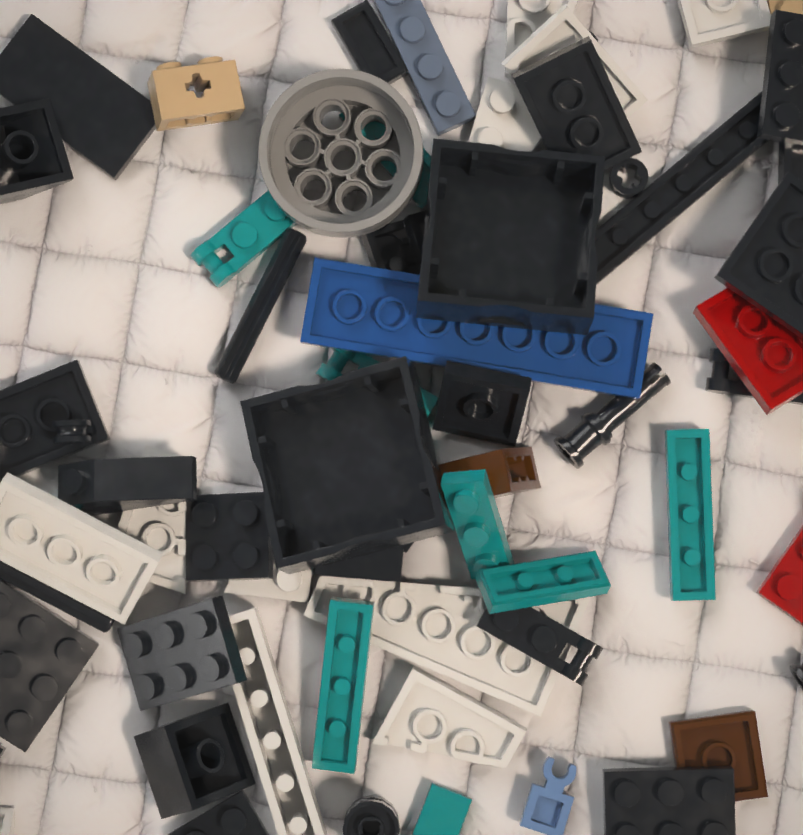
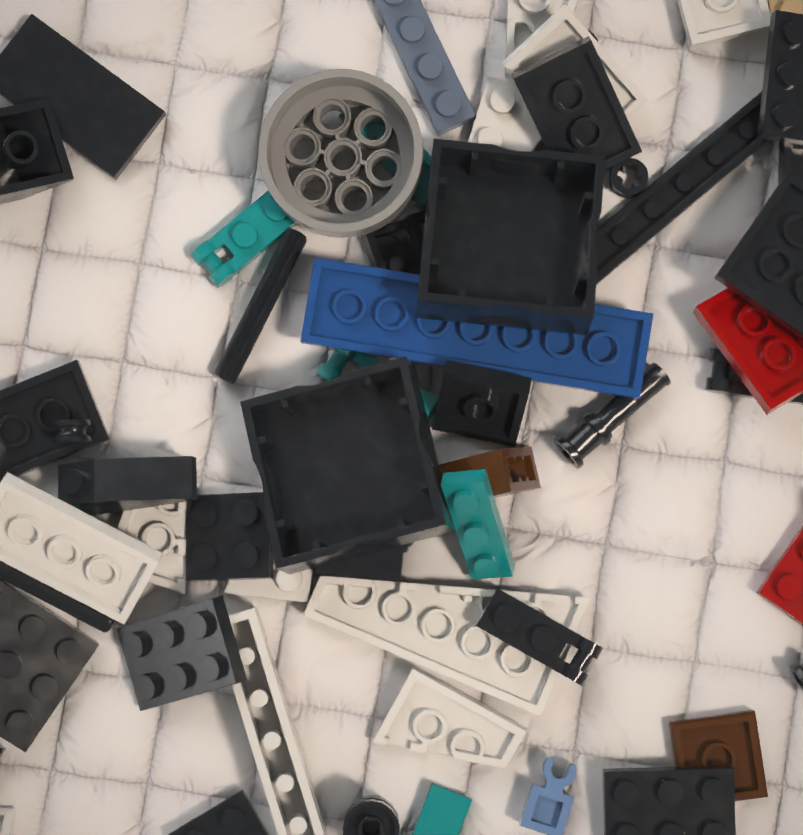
(179, 108): tan brick -> none
(194, 761): black slope -> none
(343, 684): teal plate -> none
(369, 43): black tile -> none
(542, 582): teal tile -> none
(690, 515): teal plate -> none

